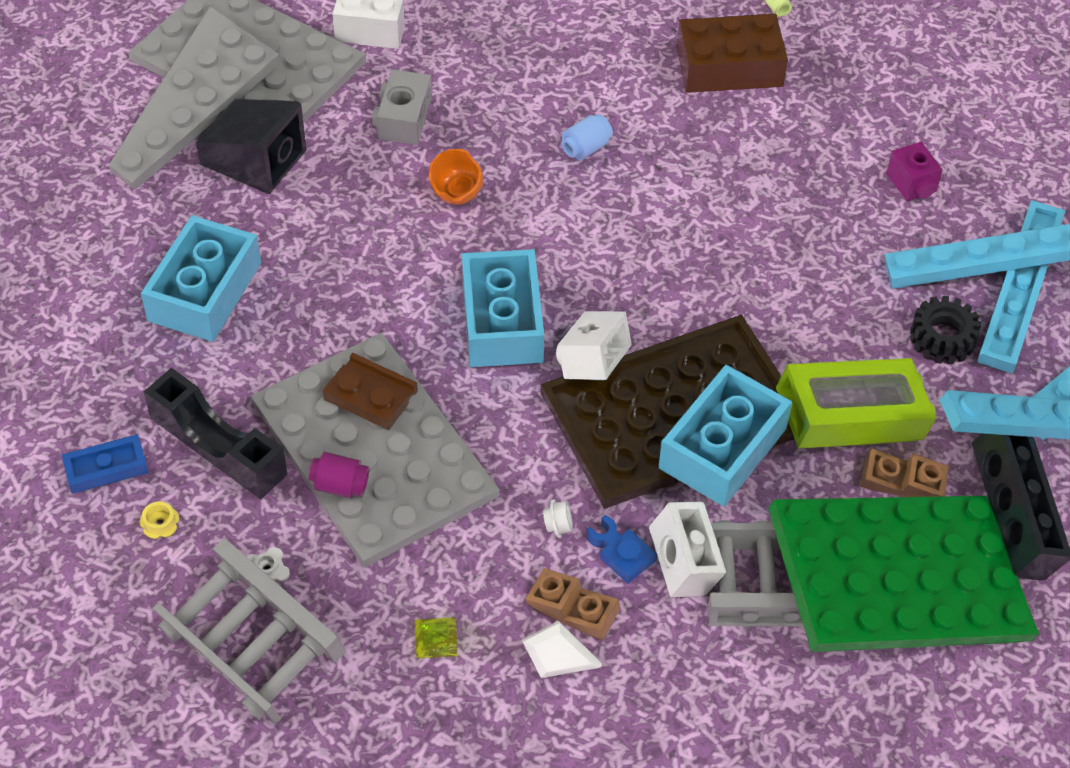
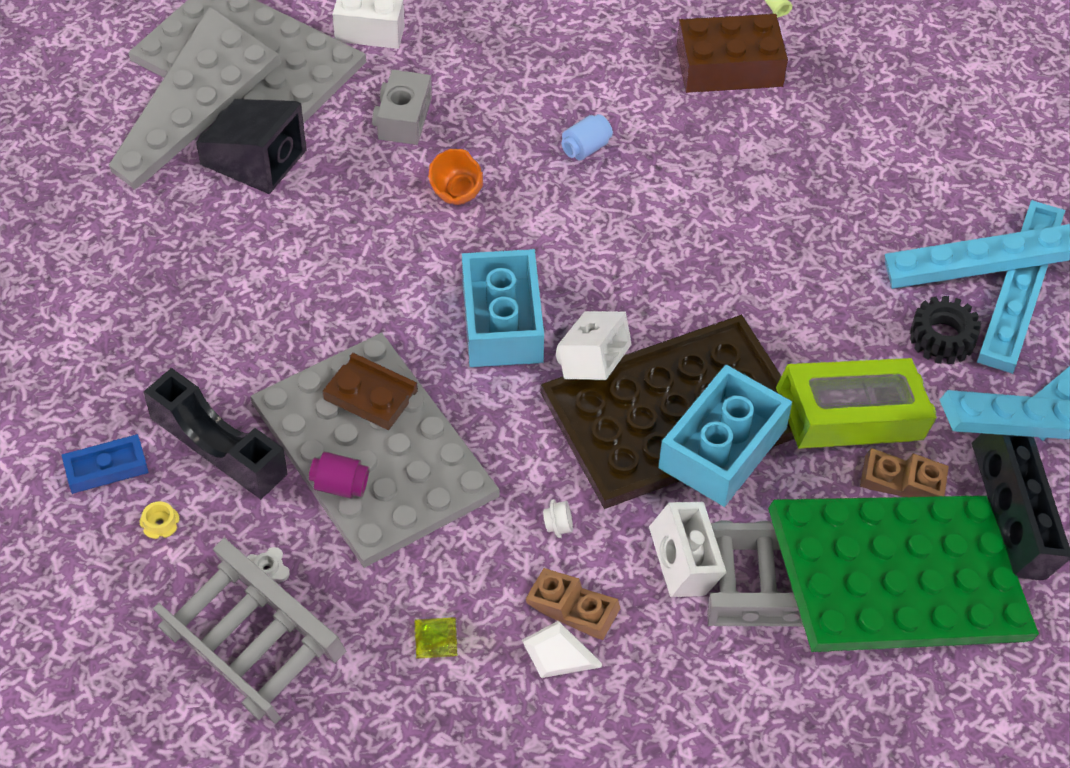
(201, 278): medium azure brick -> none
(622, 553): blue plate -> none
(914, 171): magenta brick -> none

